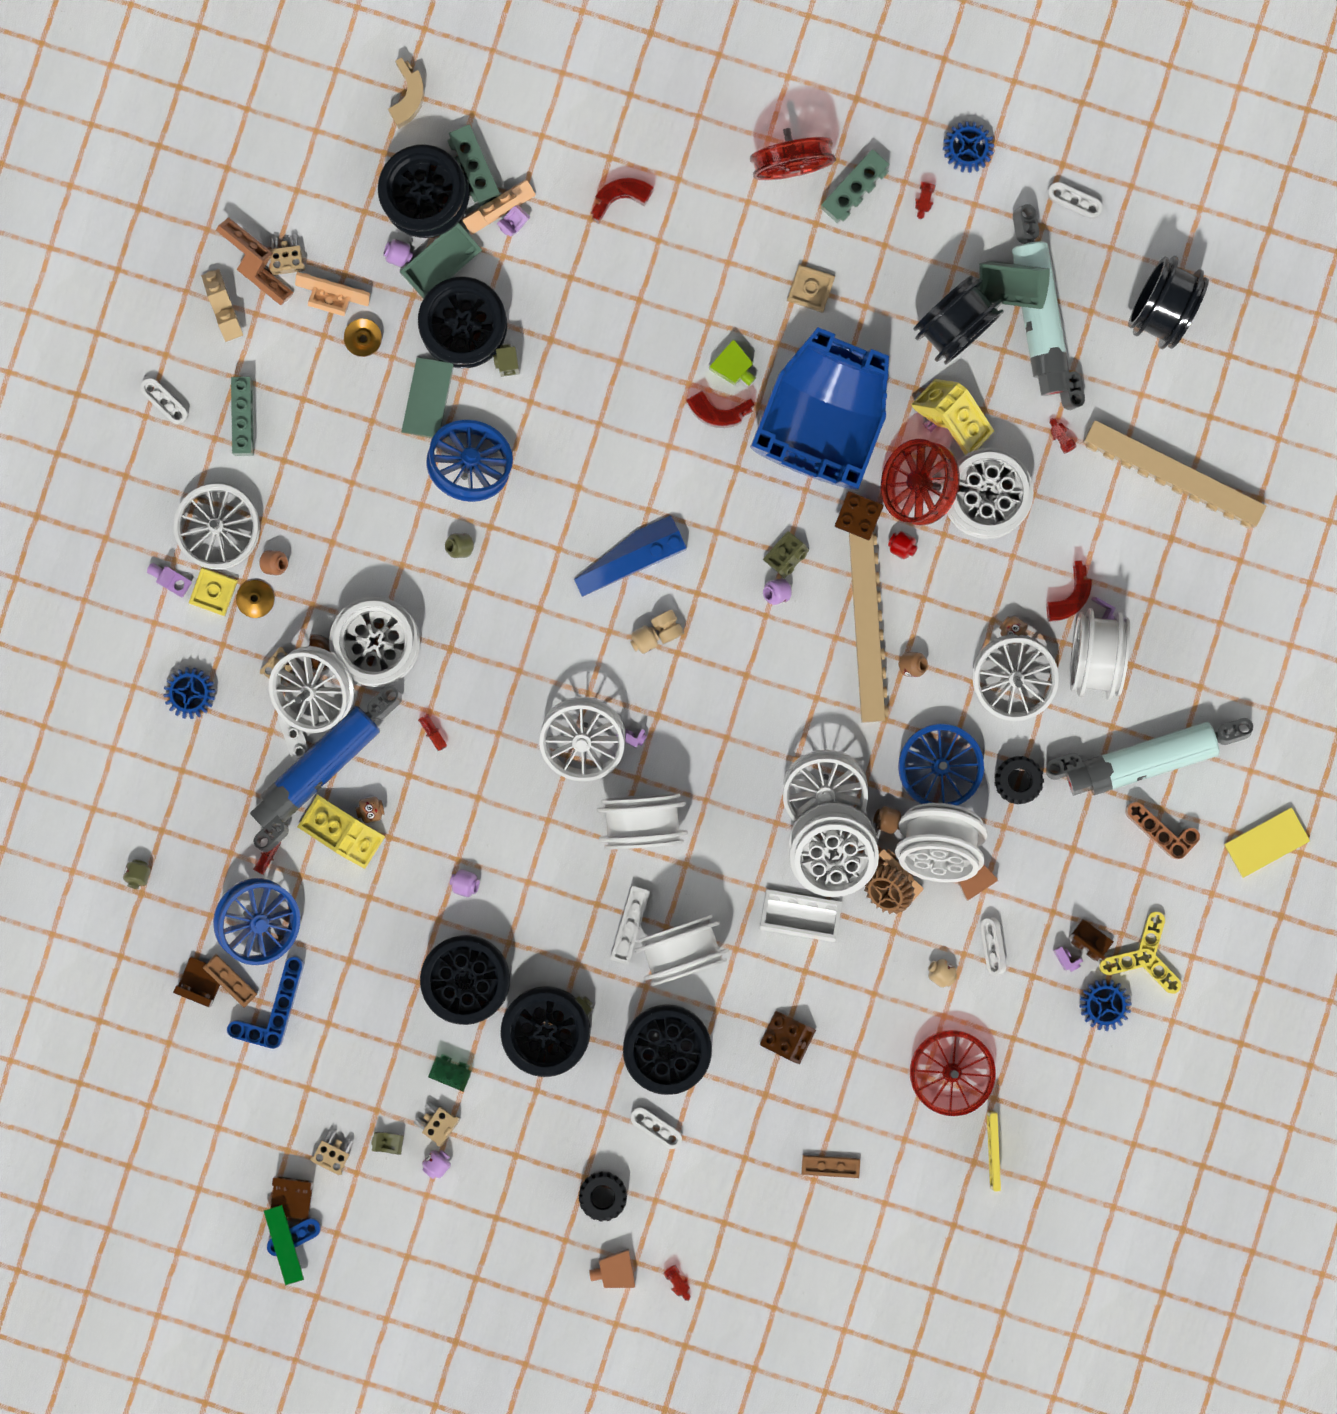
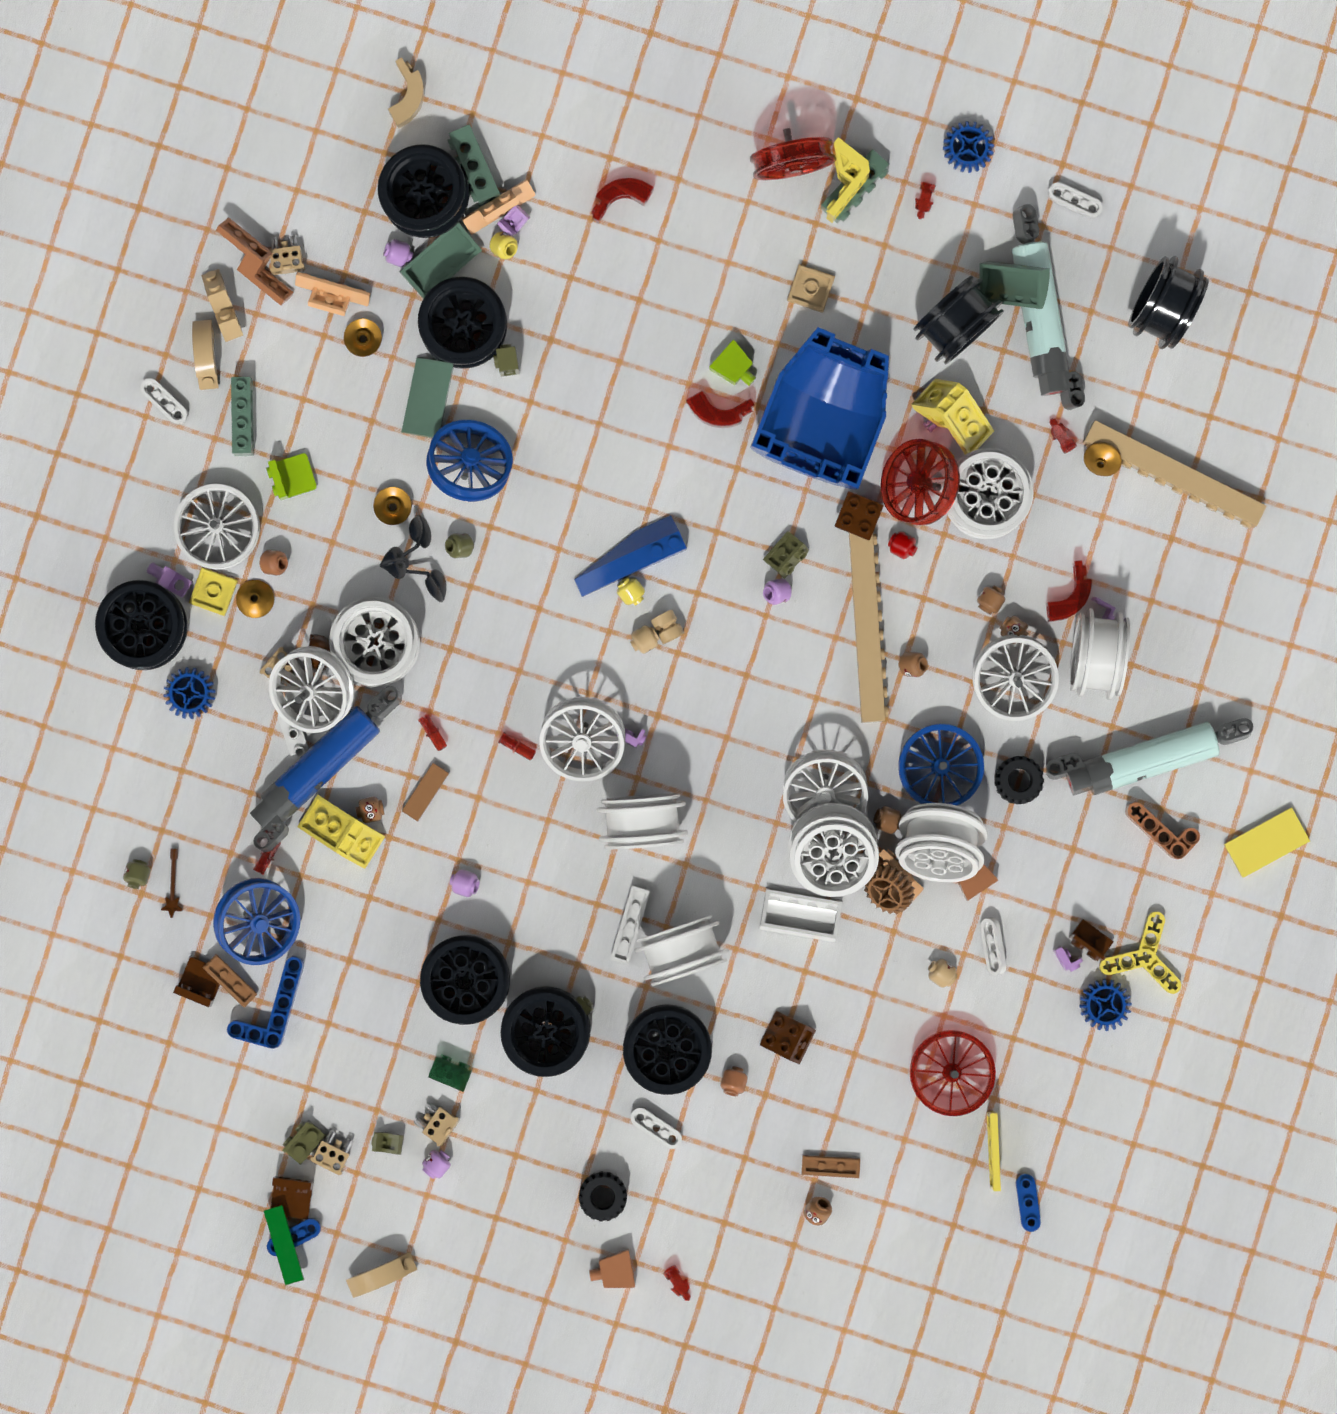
(159, 652): none -> black wheel
(172, 903): none -> reddish brown piece
(204, 354): none -> tan arch
(291, 476): none -> lime bracket
(303, 1142): none -> olive bracket
(381, 1275): none -> tan arch
(385, 499): none -> pearl gold dish
(397, 563): none -> black plant
(425, 792): none -> medium nougat tile
(503, 245): none -> light yellow head
(517, 746): none -> clear red axle
(630, 591): none -> light yellow head
(734, 1081): none -> nougat head
(818, 1211): none -> medium nougat head
(847, 162): none -> light yellow bracket
(991, 599): none -> medium nougat head
(1024, 1194): none -> blue plate
(1102, 453): none -> pearl gold dish

